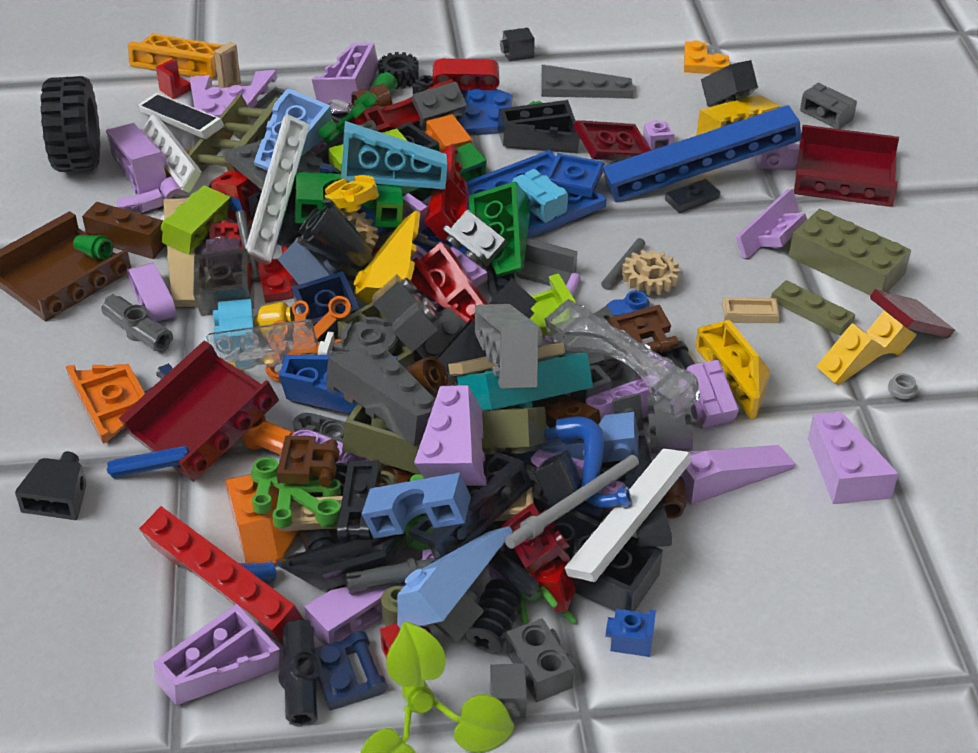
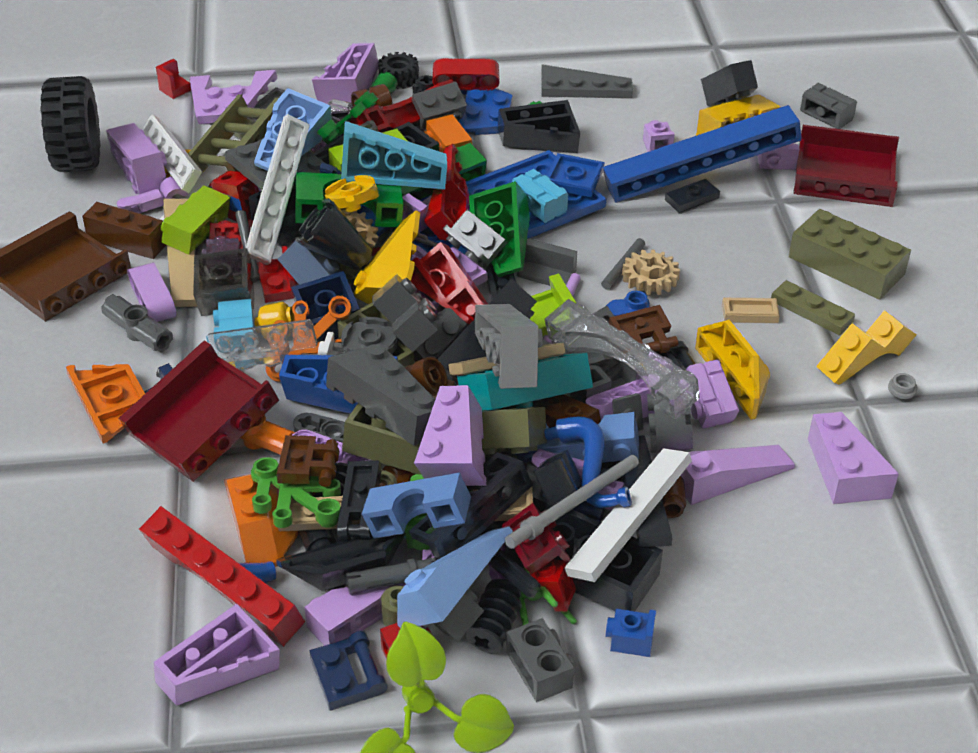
(53, 488): black torso -> none
(94, 246): green cone -> none
(146, 461): blue axle -> none
(181, 115): tile -> none
(192, 56): light orange fence -> none
(227, 65): tan tile -> none
(299, 673): black piece -> none
(509, 686): dark grey brick -> none
(518, 44): black brick -> none
(611, 140): dark red tile -> none
(698, 61): light orange plate -> none
(772, 226): lavender bracket -> none
(911, 313): dark red tile -> none

